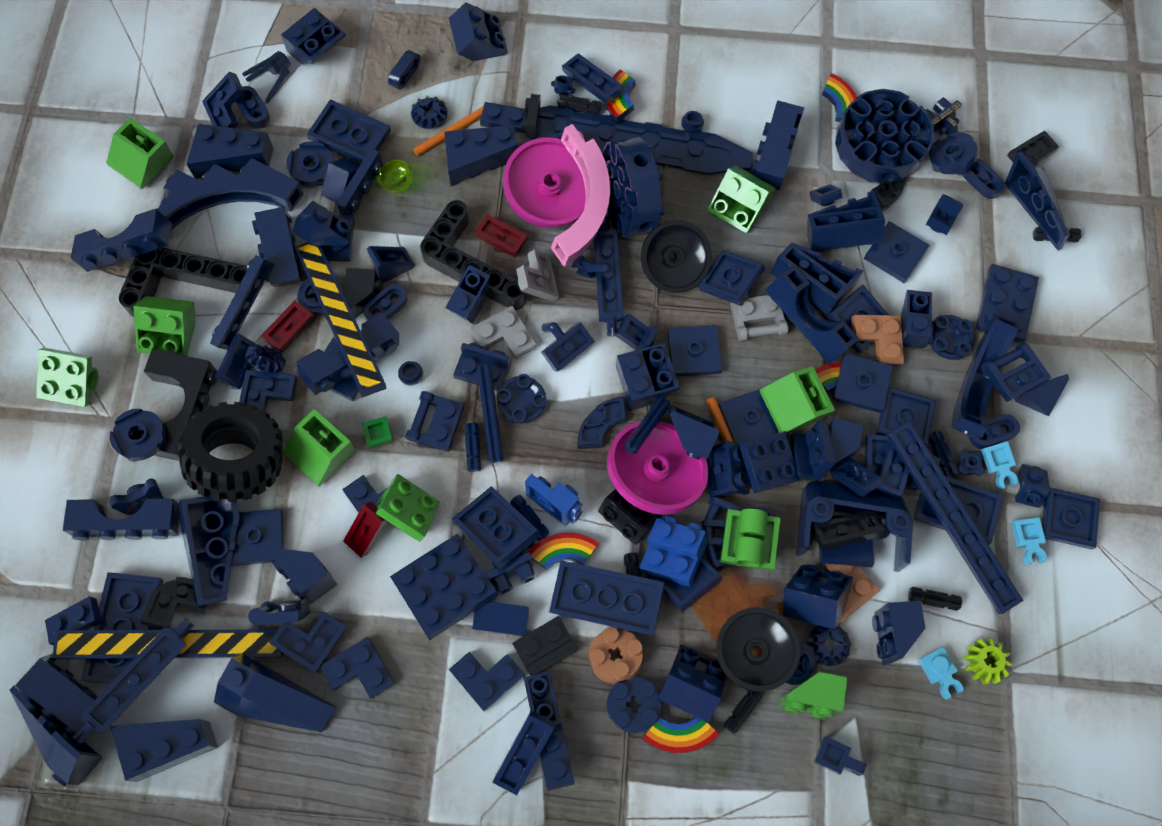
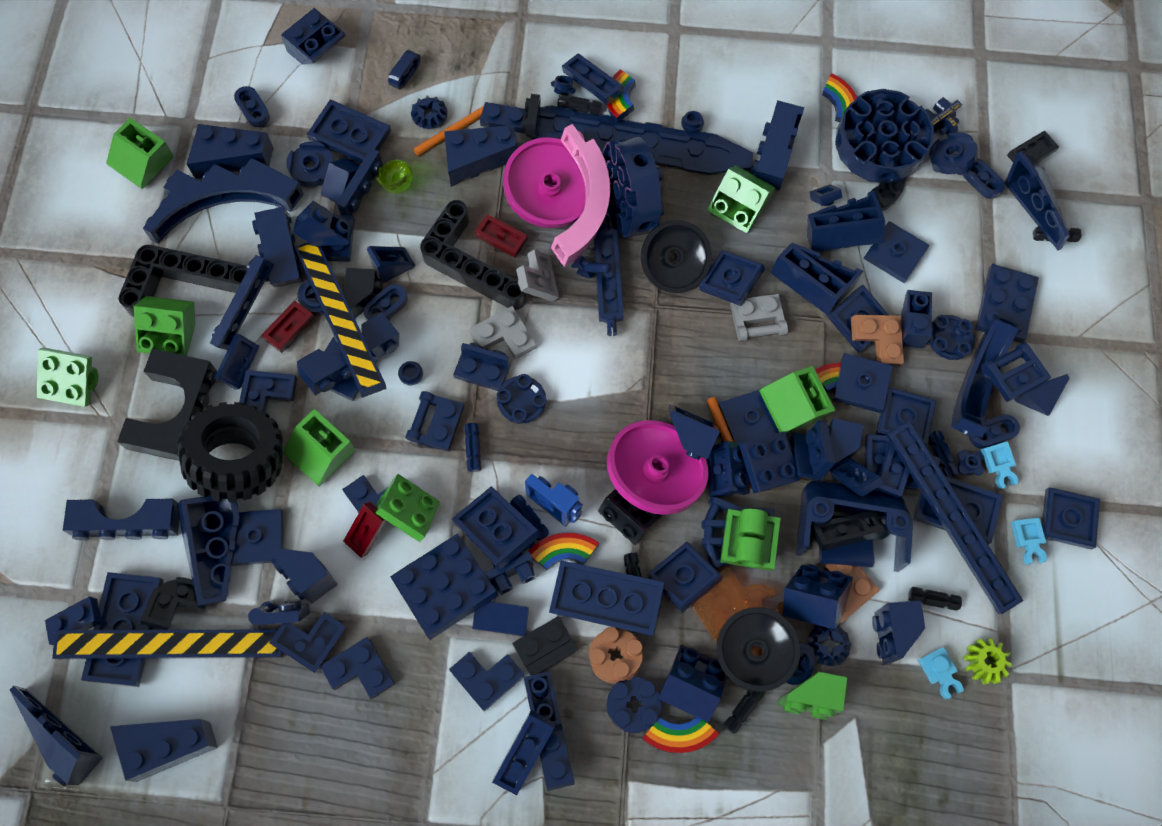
(57, 693): dark blue wedge -> none
(133, 680): dark blue plate -> none
(135, 497): dark blue piece -> none
(144, 234): dark blue arch -> none
(151, 440): dark blue plate -> none
(221, 98): dark blue plate -> none
(264, 695): dark blue wedge -> none
(265, 359): dark blue gear -> none
(275, 64): dark blue plant -> none
(377, 432): green plate -> none
(469, 294): dark blue slope -> none
(477, 33): dark blue slope -> none
(490, 413): dark blue axle -> none
(567, 344): dark blue plate -> none
(600, 421): dark blue tile -> none
(636, 333): dark blue bracket -> none
(646, 375): dark blue slope -> none
(647, 425): dark blue axle -> none
(674, 551): blue plate -> none
(695, 350): dark blue plate -> none
(791, 295): dark blue arch -> none
(836, 757): dark blue plate -> none
(944, 214): dark blue bracket -> none
(1033, 485): dark blue bracket -> none

